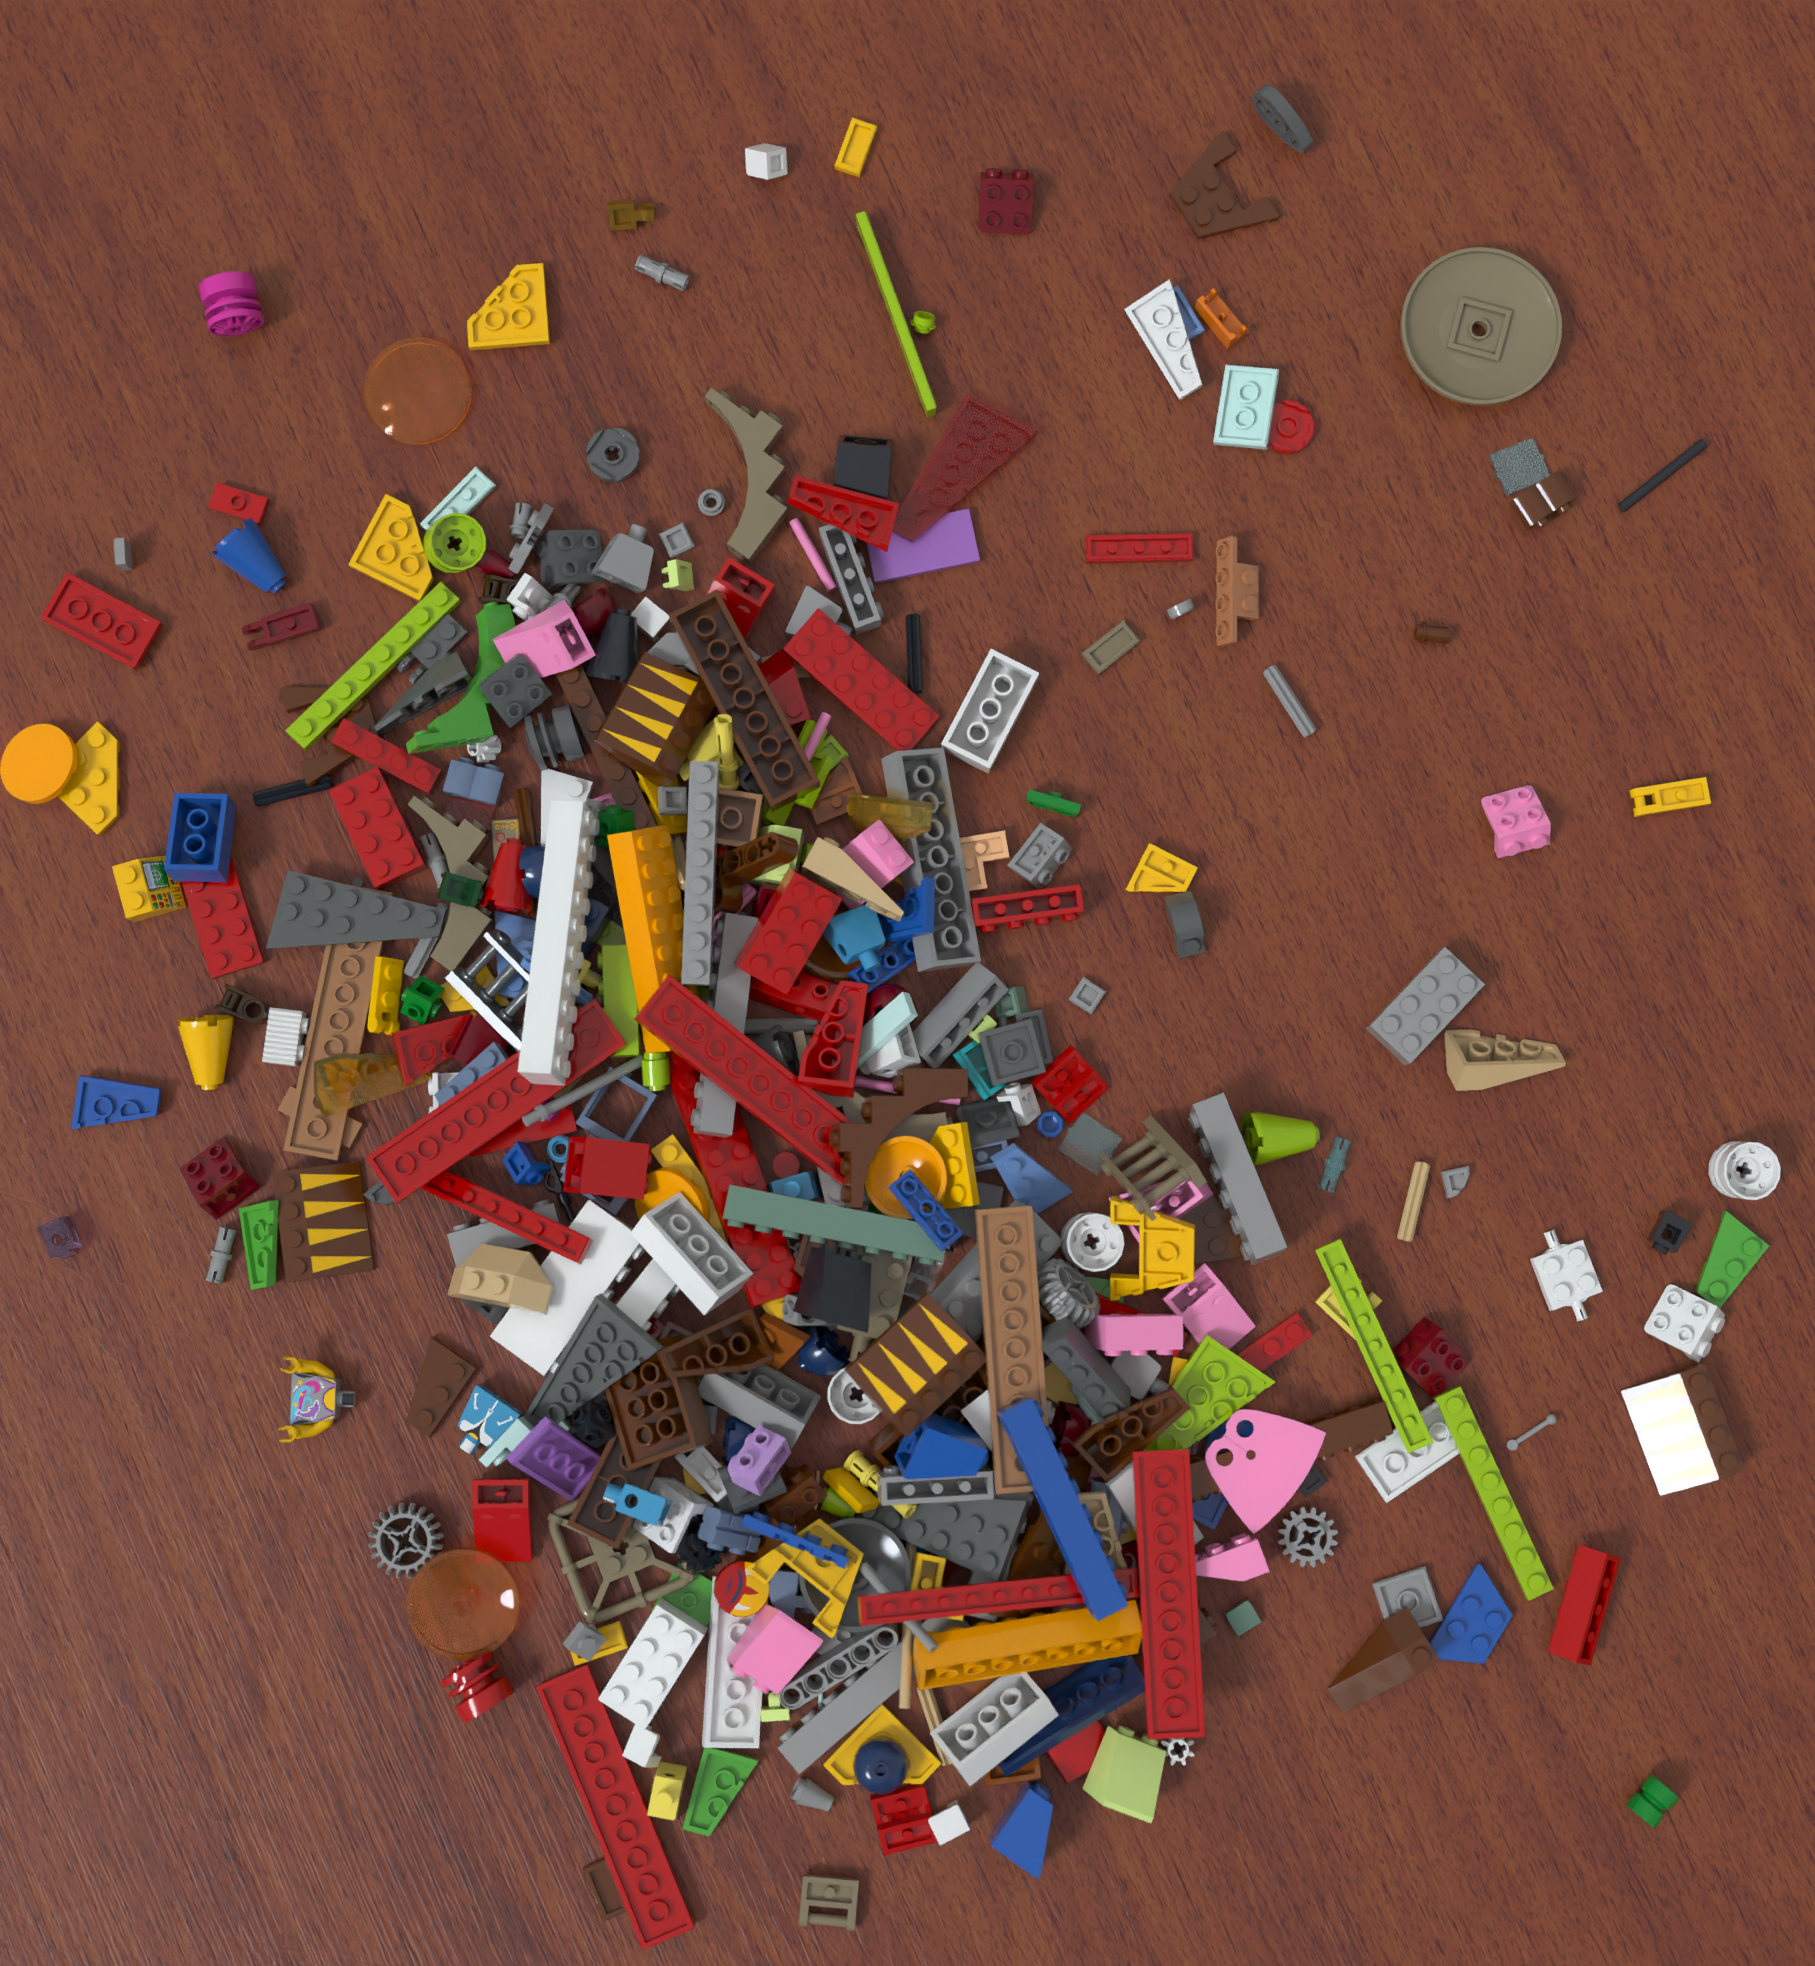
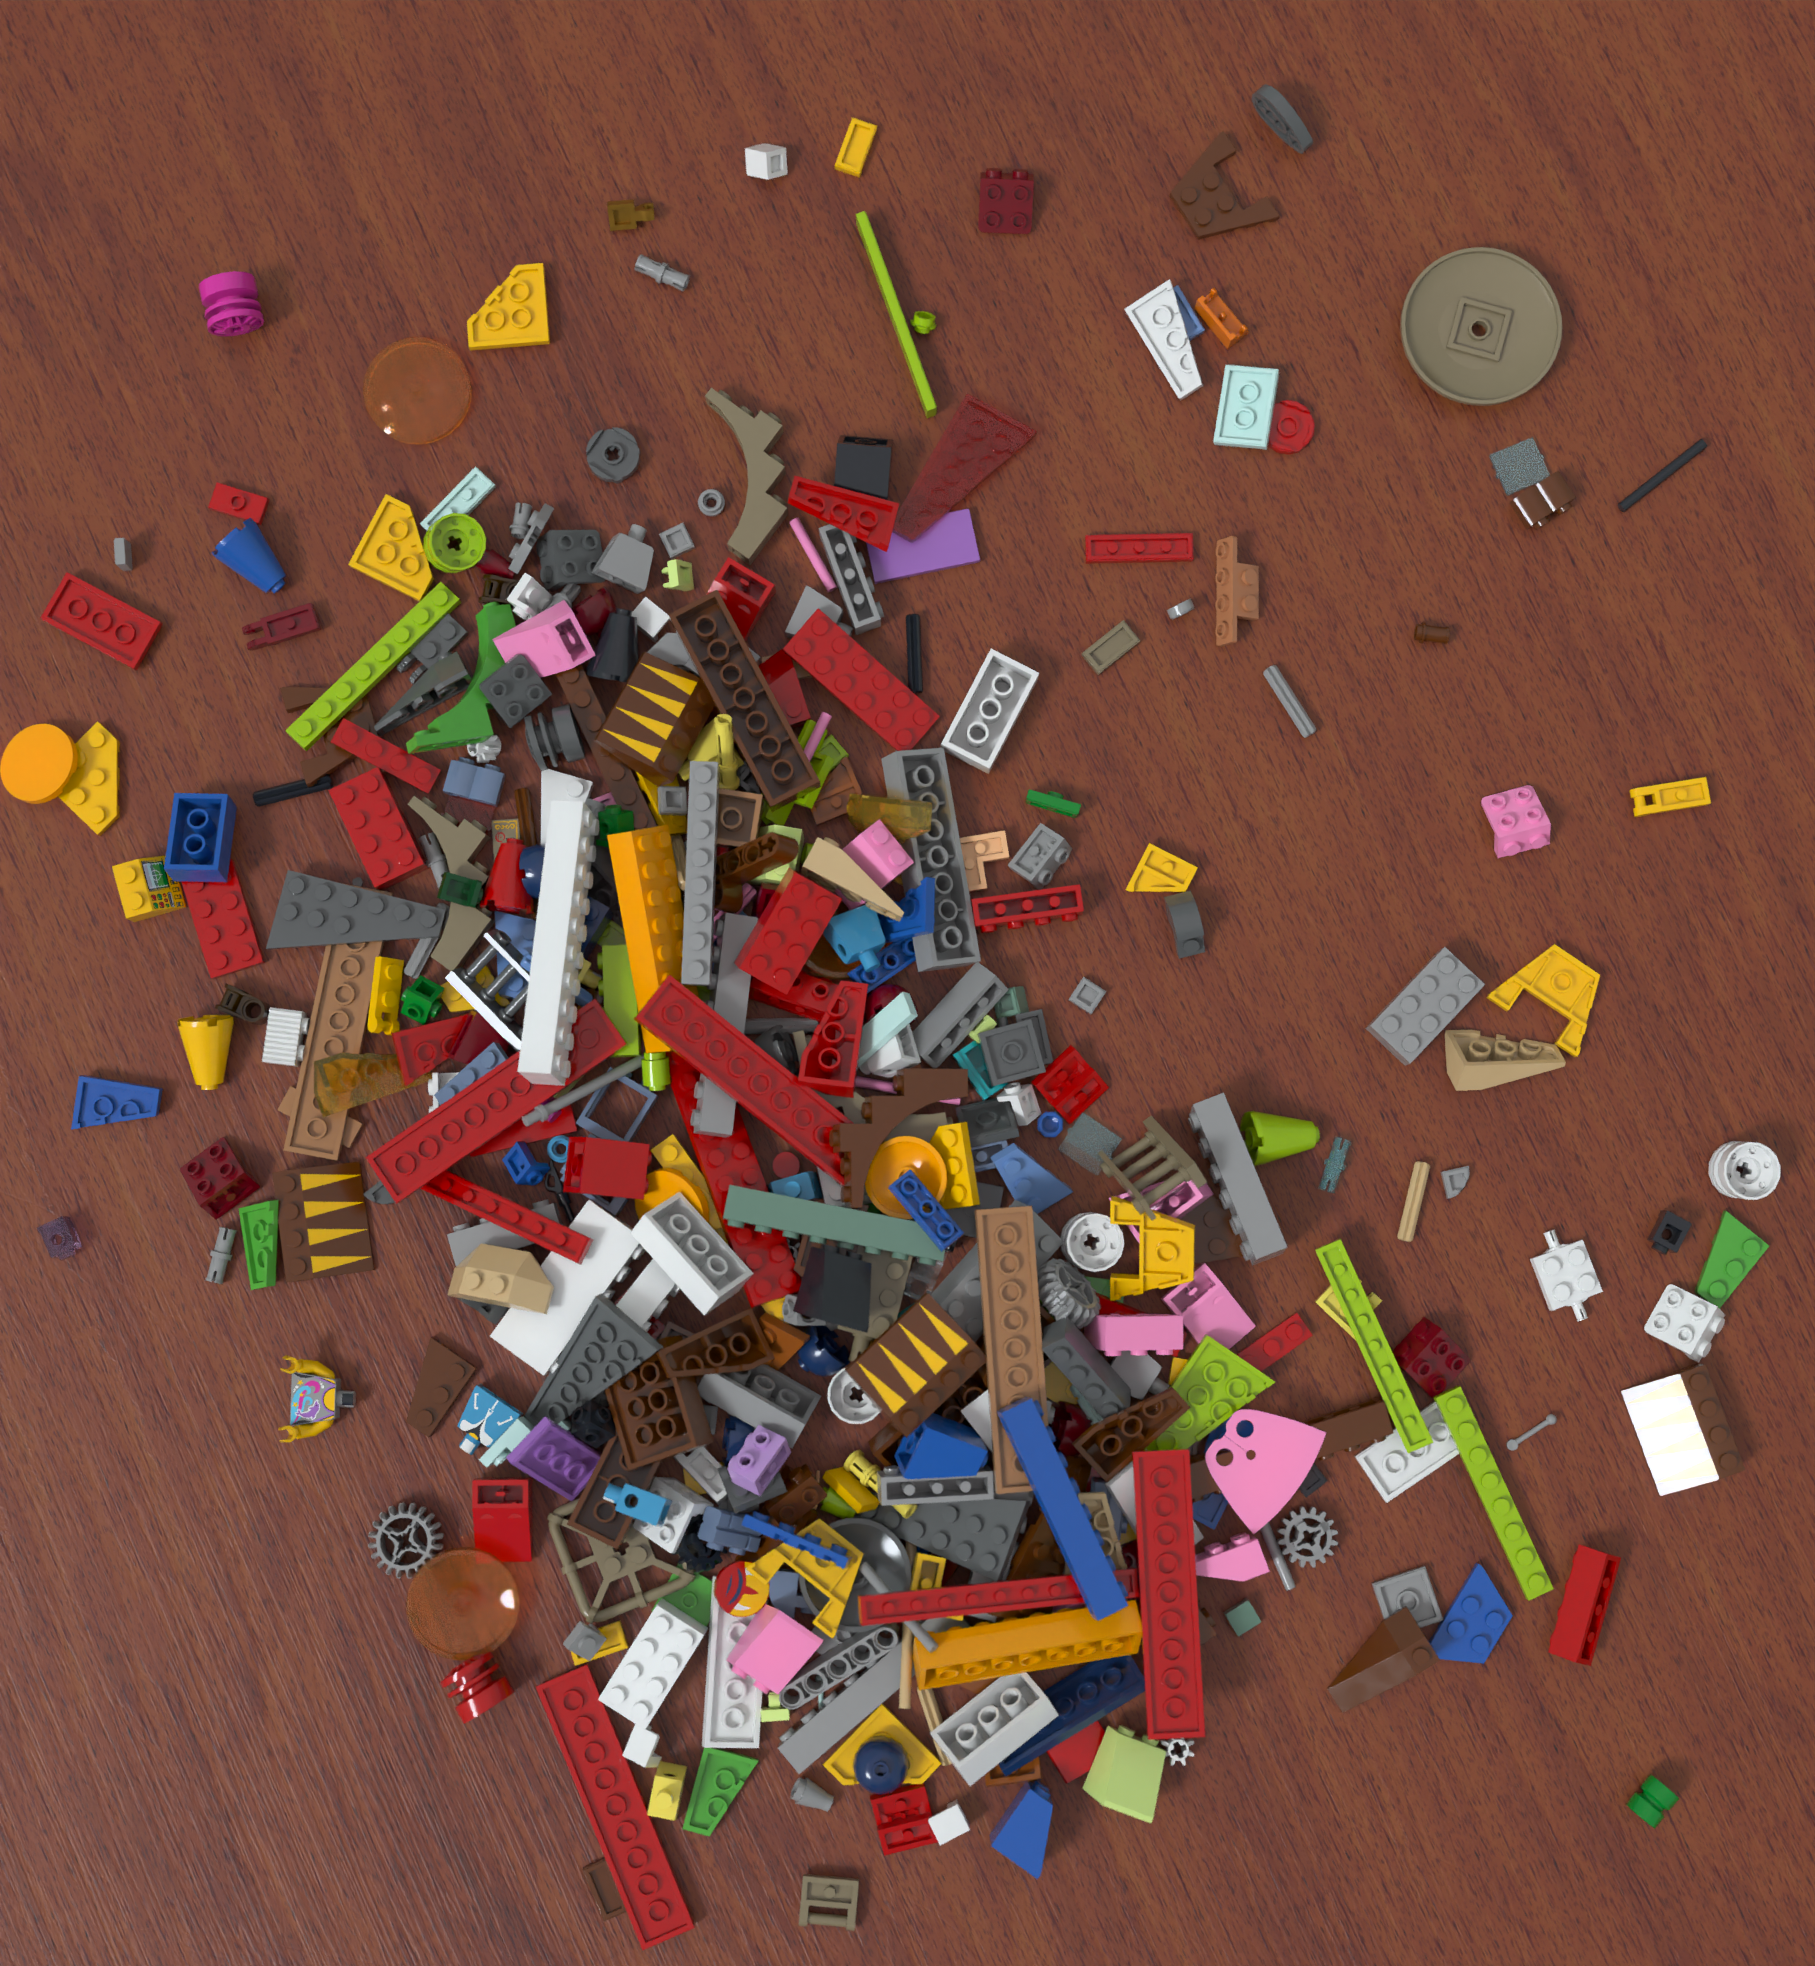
(1277, 1557): none -> light grey bar
(1562, 985): none -> yellow wing

